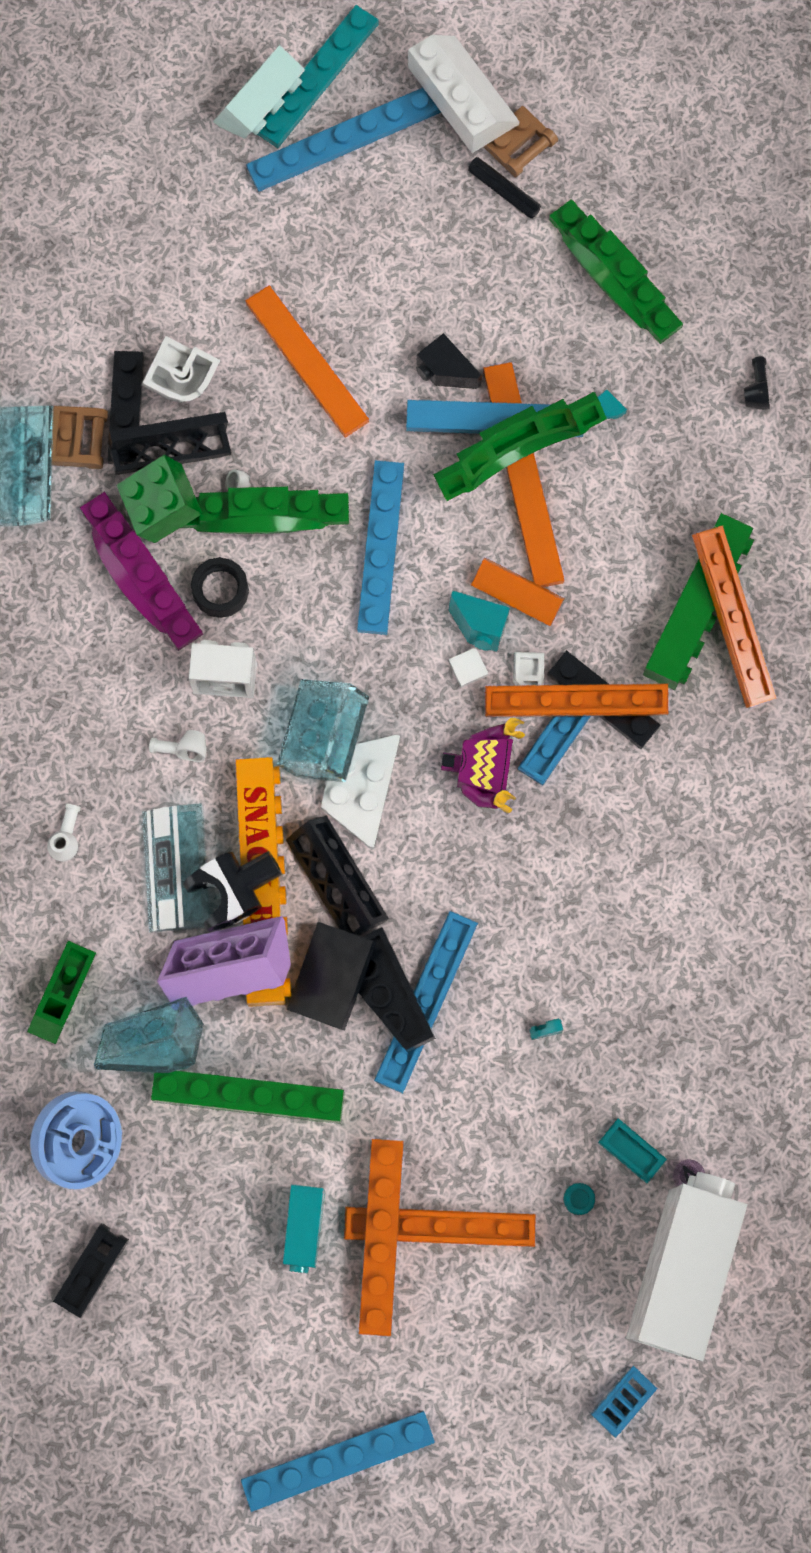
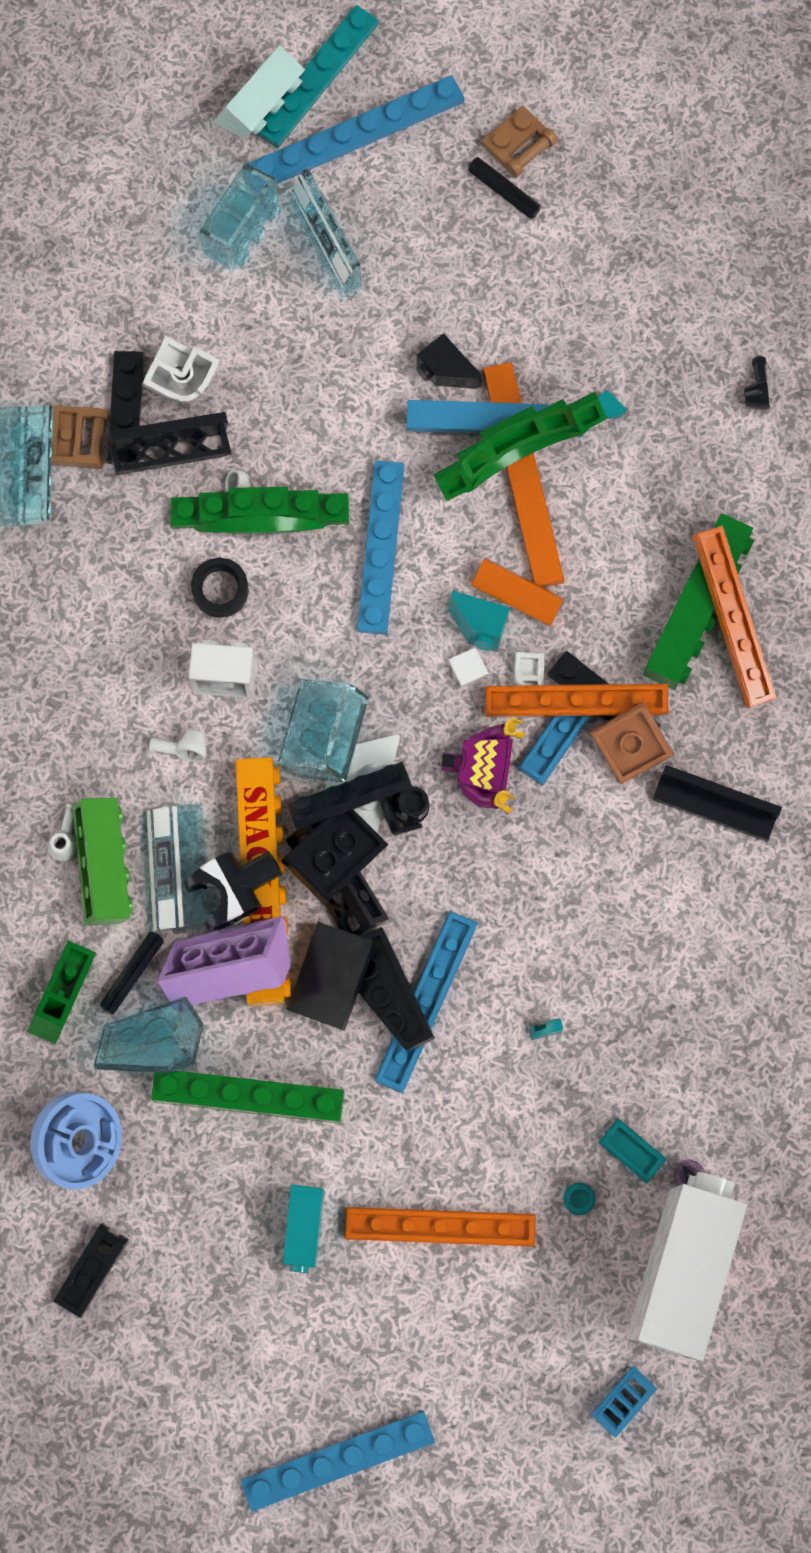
(101, 861): none -> bright green brick
(131, 972): none -> black axle
(138, 572): magenta piece -> none
(159, 499): green brick -> none
(240, 218): none -> clear light blue brick
(307, 361): orange tile -> none
(325, 235): none -> clear light blue slope
(334, 854): none -> black tile
(349, 795): none -> black plate
(381, 1237): orange plate -> none
(407, 809): none -> black piece
(460, 90): white slope -> none
(615, 271): green piece -> none
(632, 742): none -> nougat tile
(716, 803): none -> black fence

